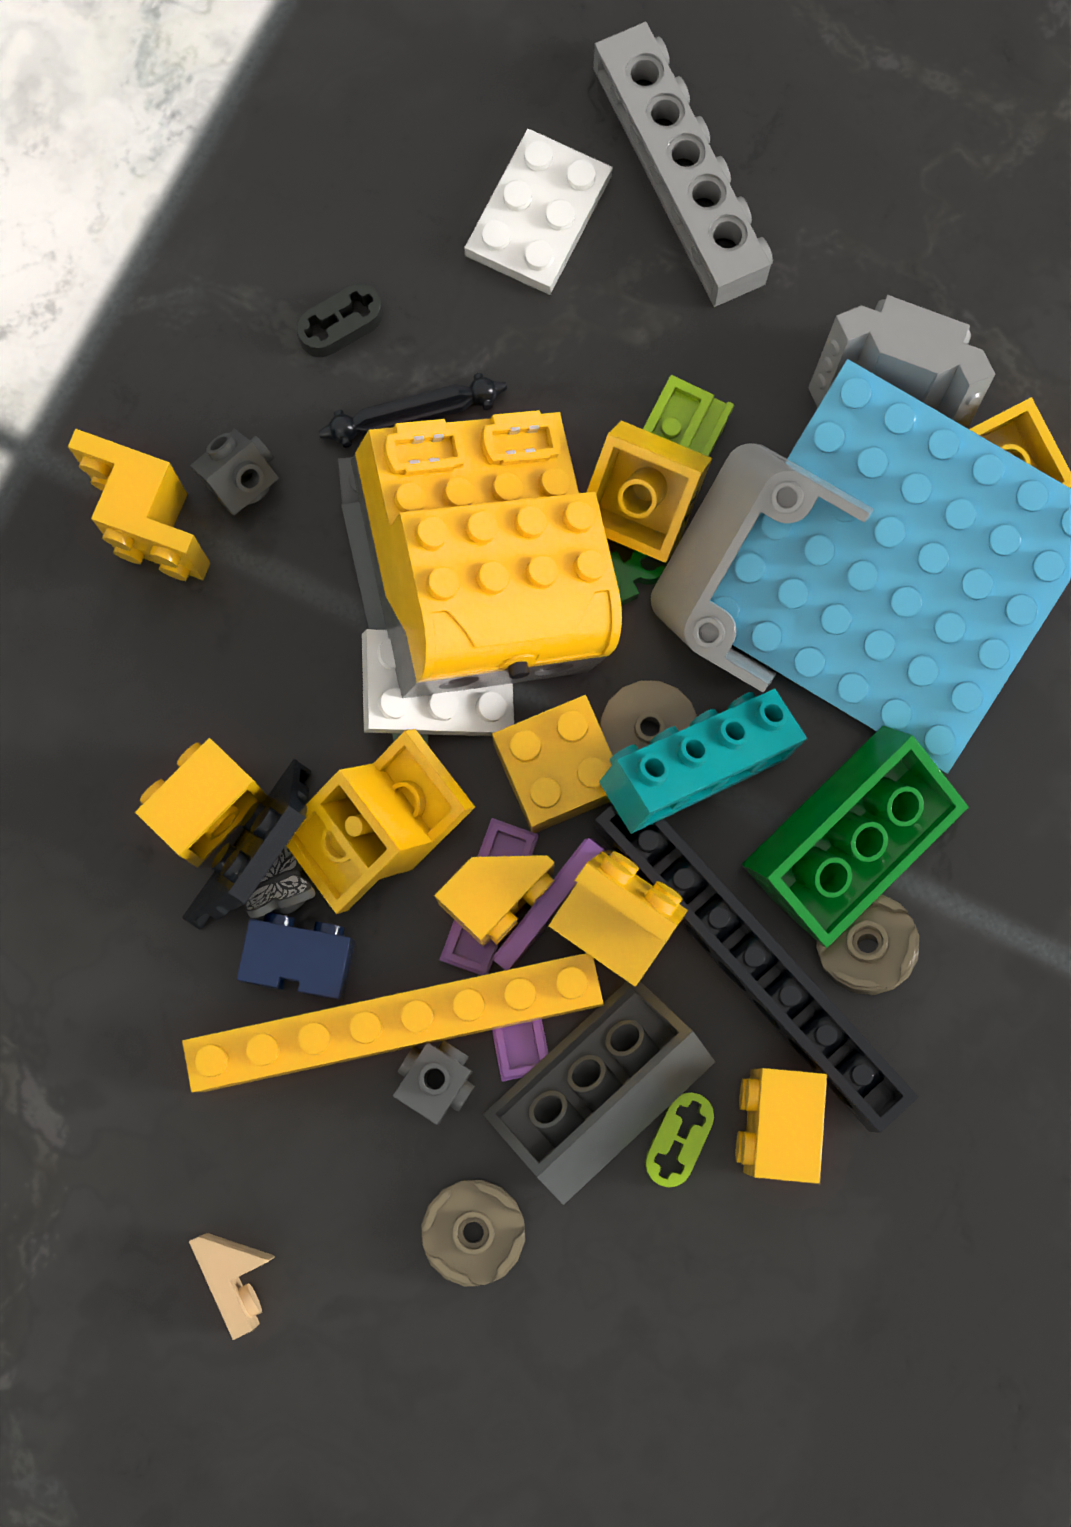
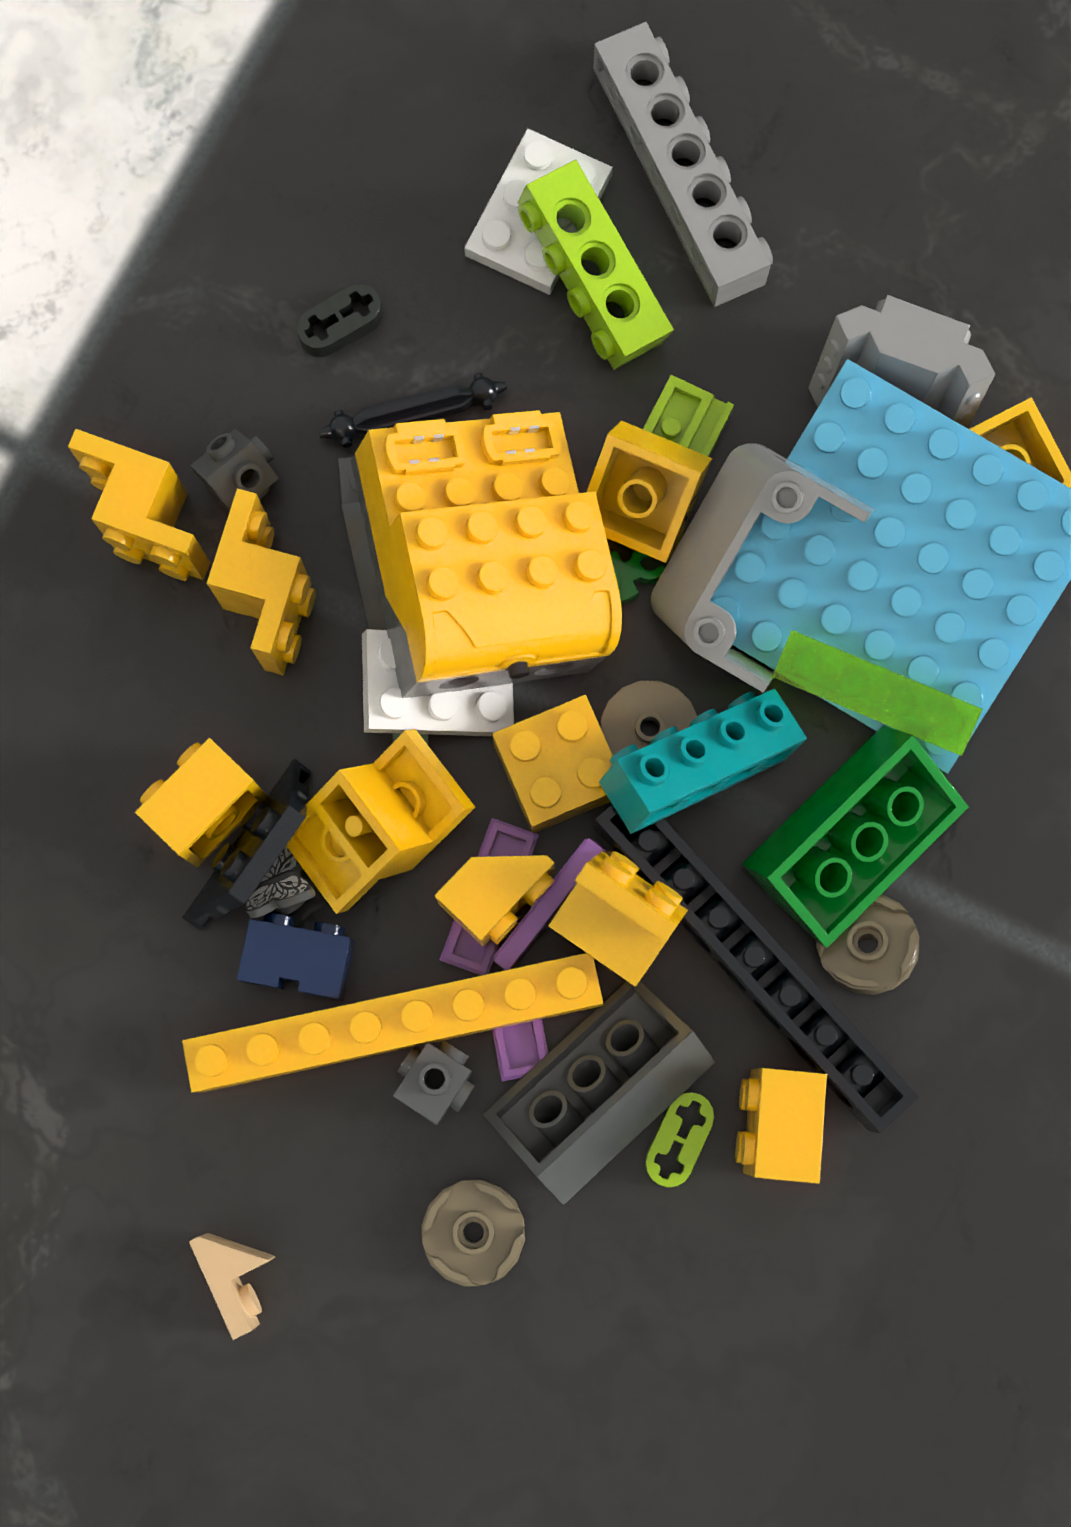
(261, 583): none -> yellow bracket
(570, 196): none -> lime brick
(877, 692): none -> clear neon green plate

